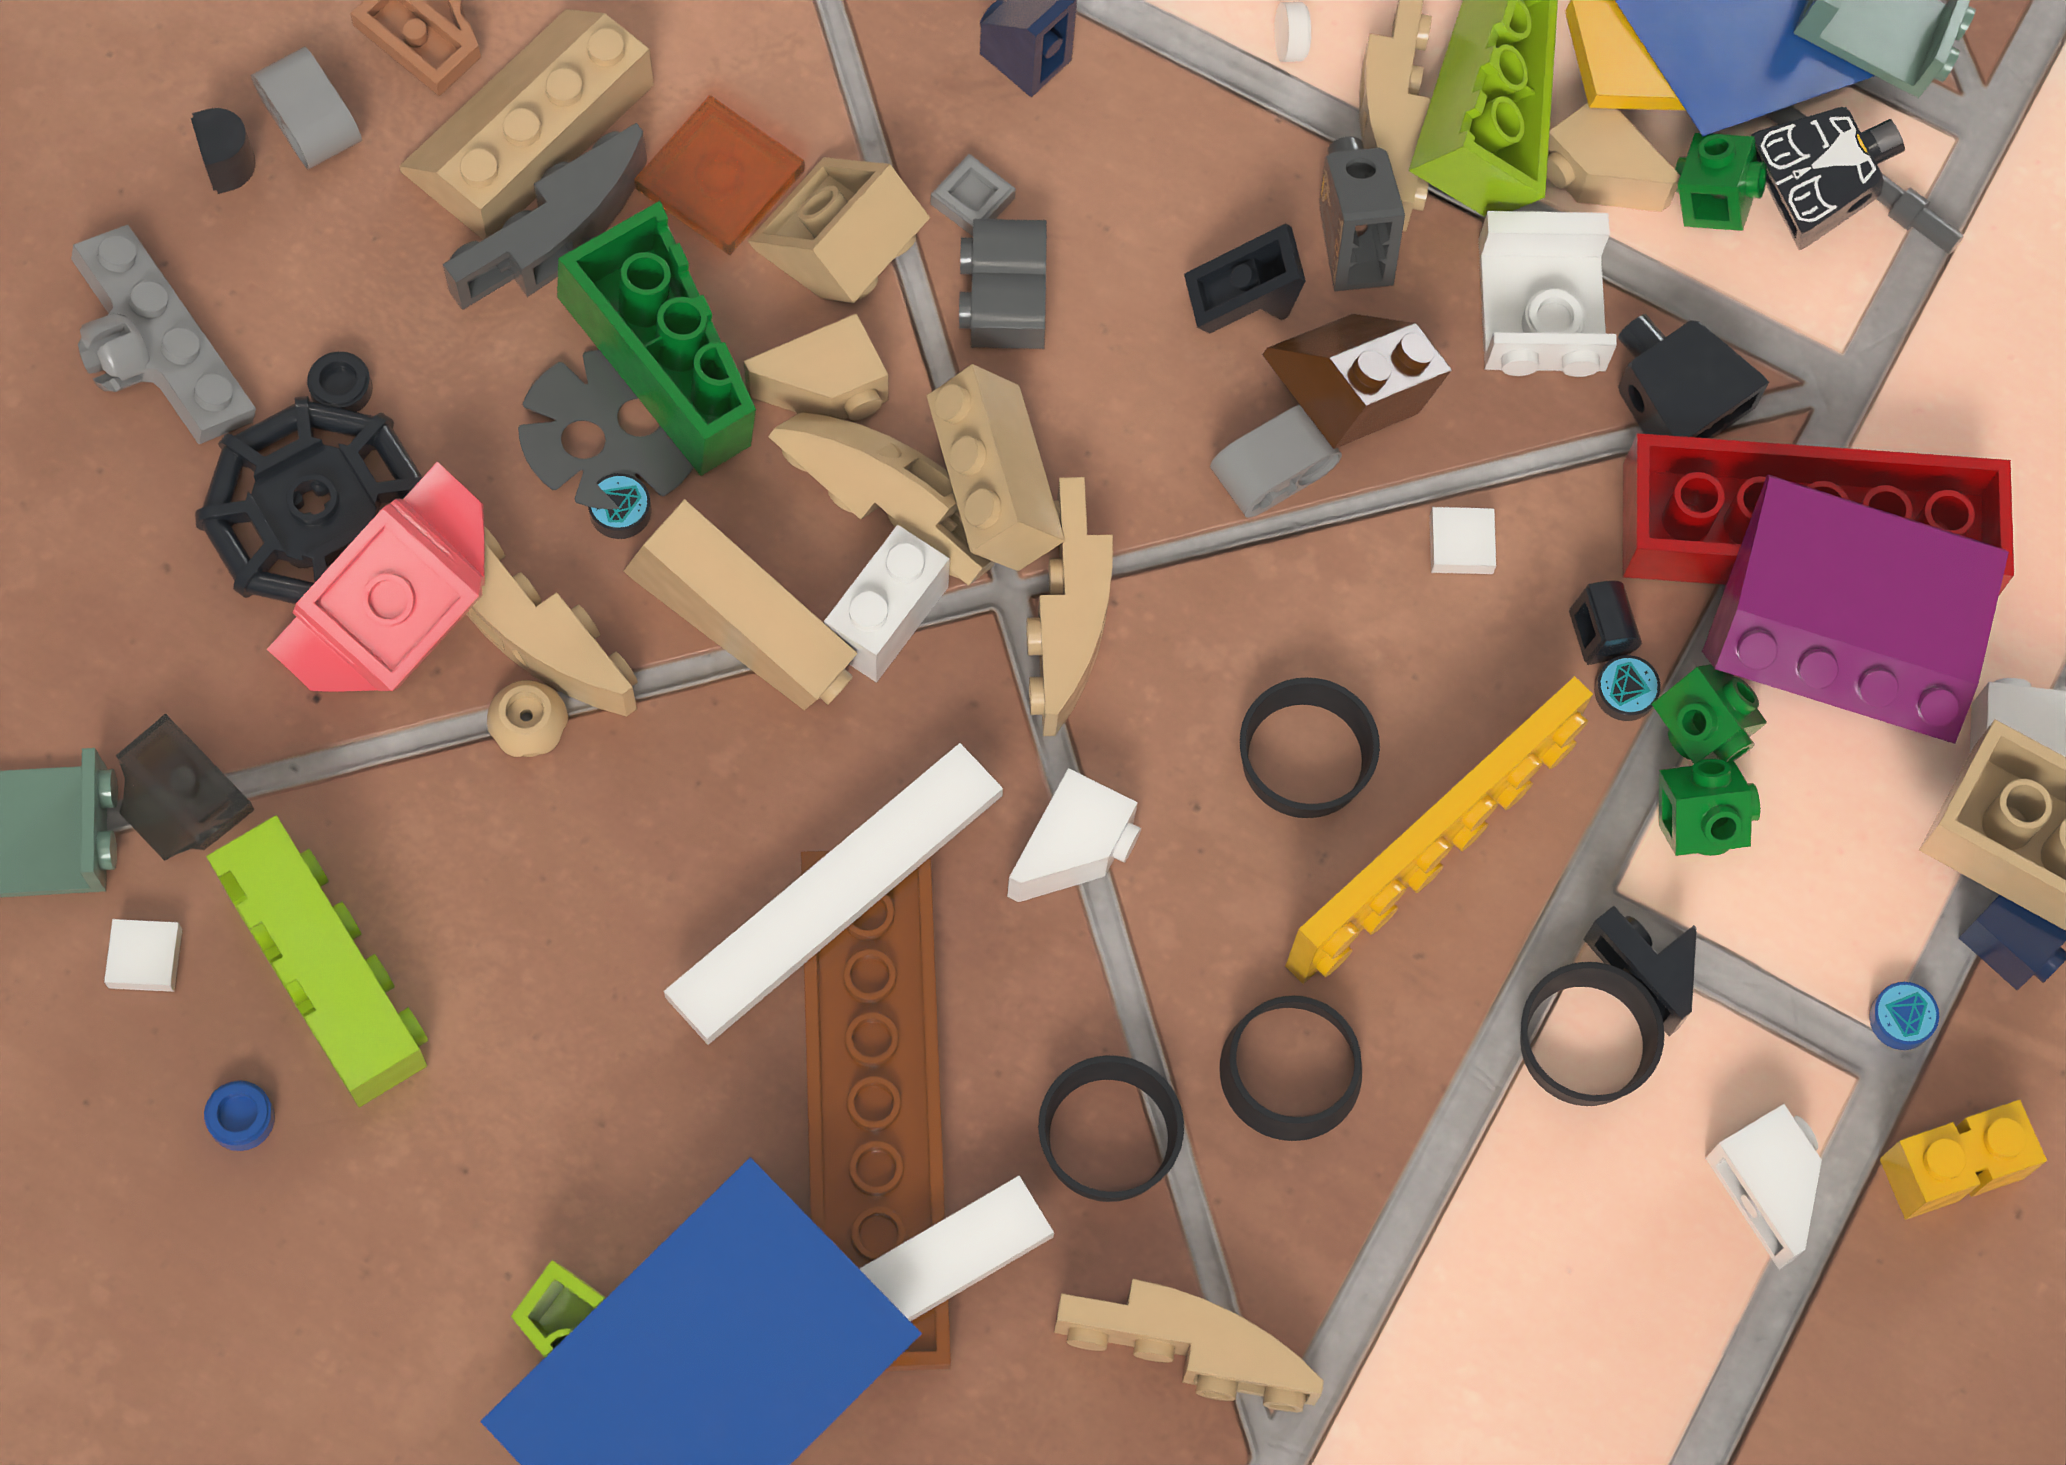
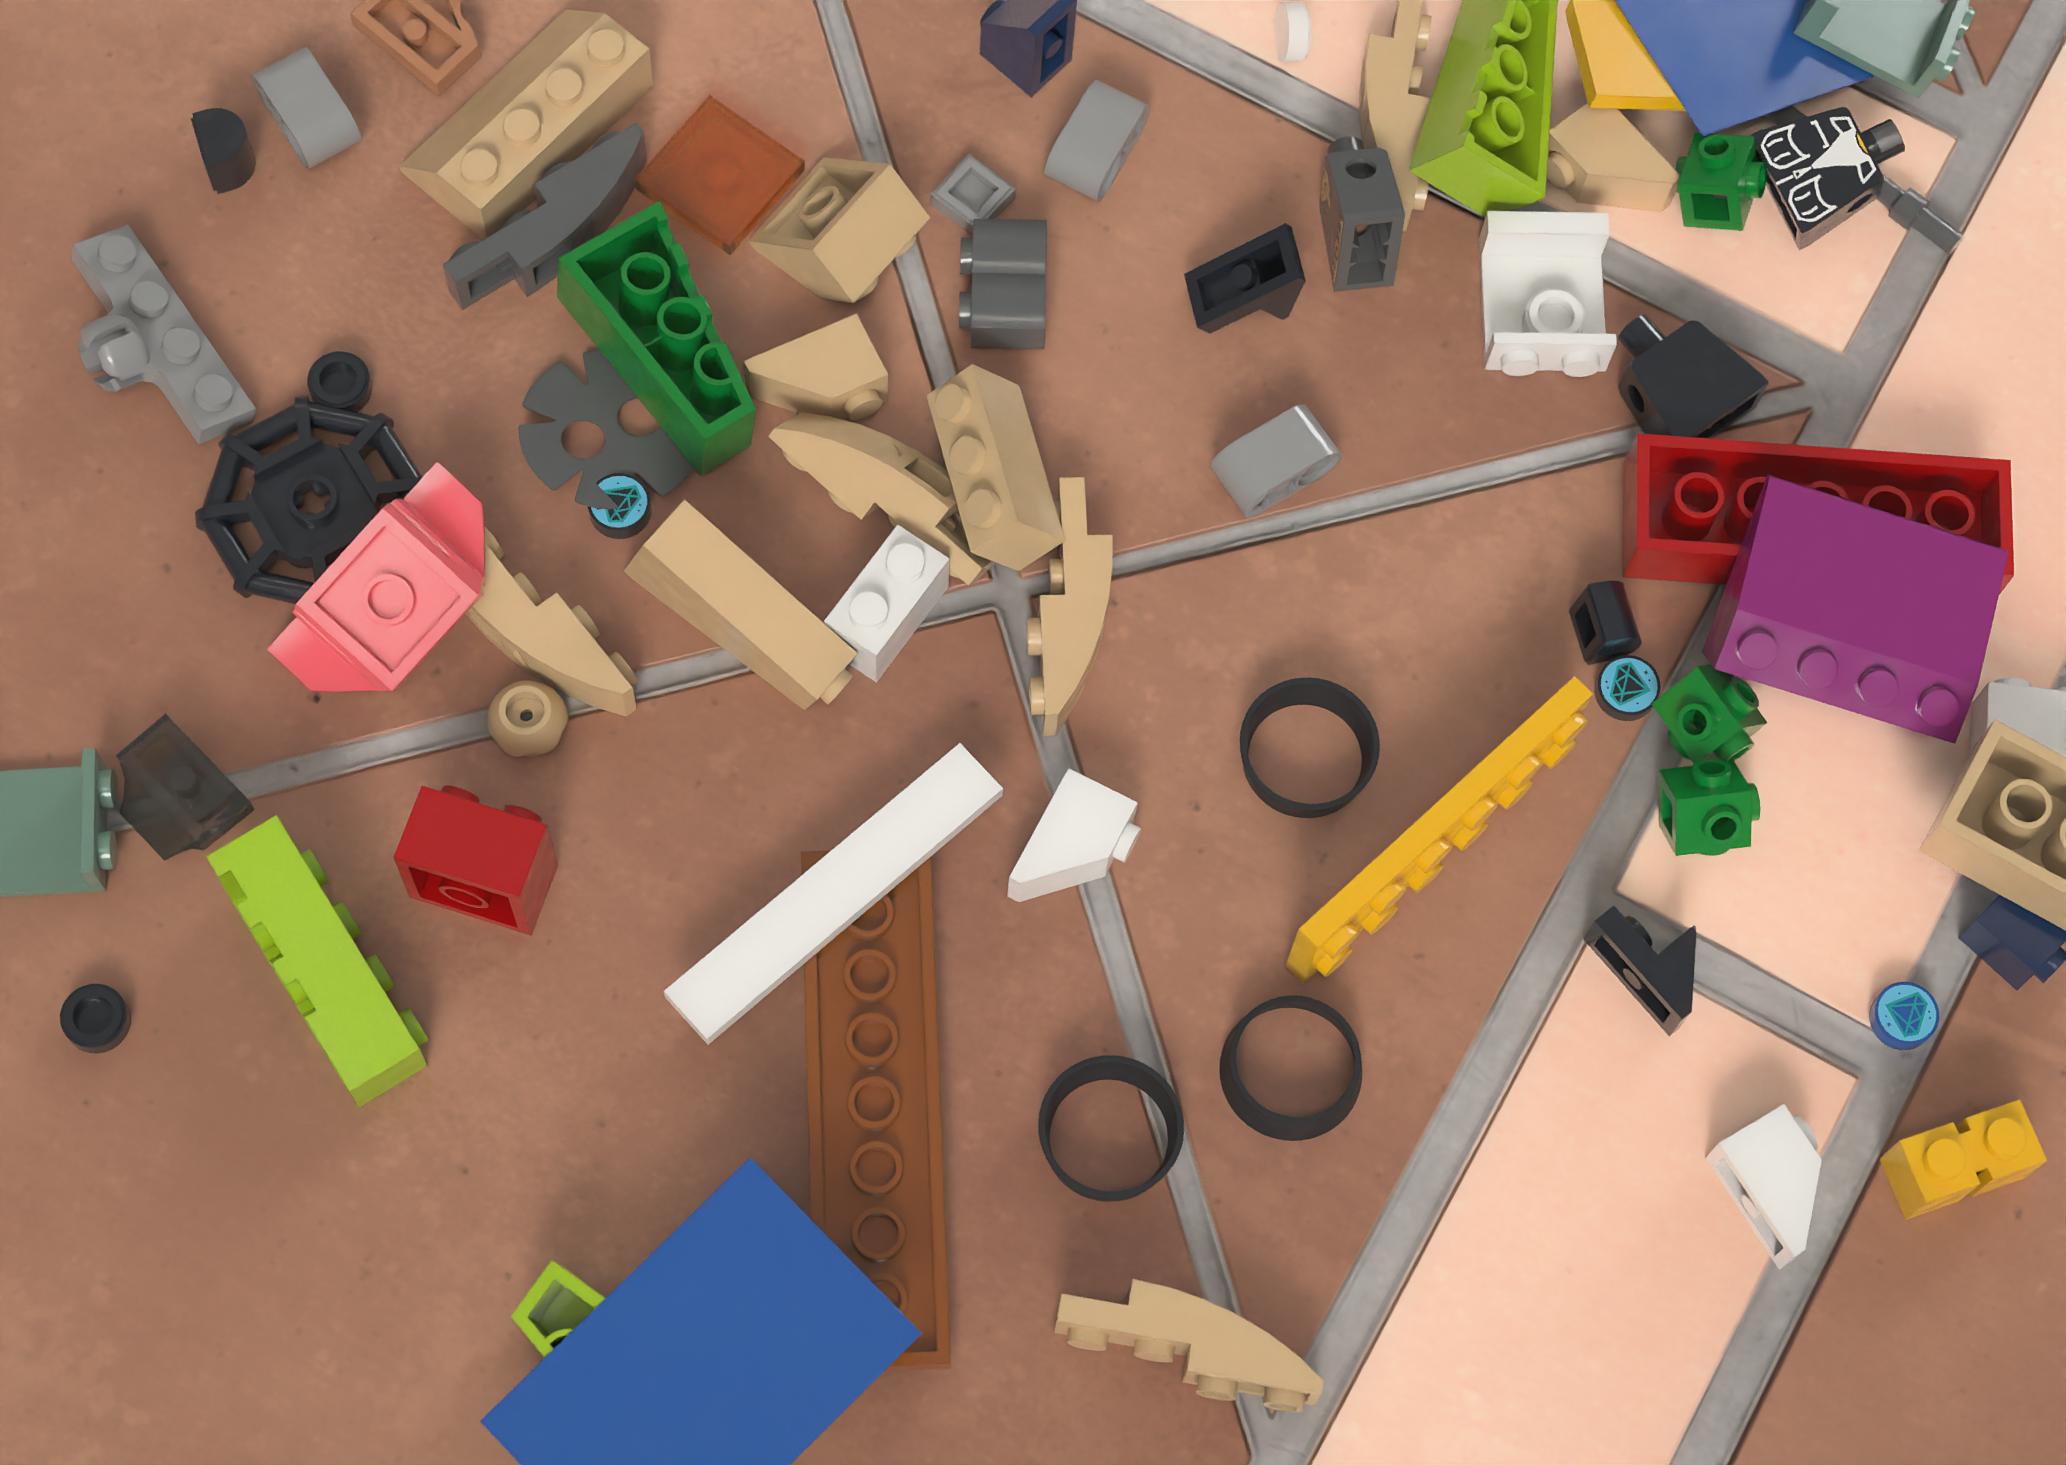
(95, 1018): none -> black tile
(143, 955): white tile -> none
(239, 1115): blue tile -> none
(477, 858): none -> red brick
(960, 1249): white tile -> none
(1097, 140): none -> light grey beam
(1359, 374): reddish brown slope -> none
(1462, 540): white tile -> none
(1623, 987): black tyre -> none

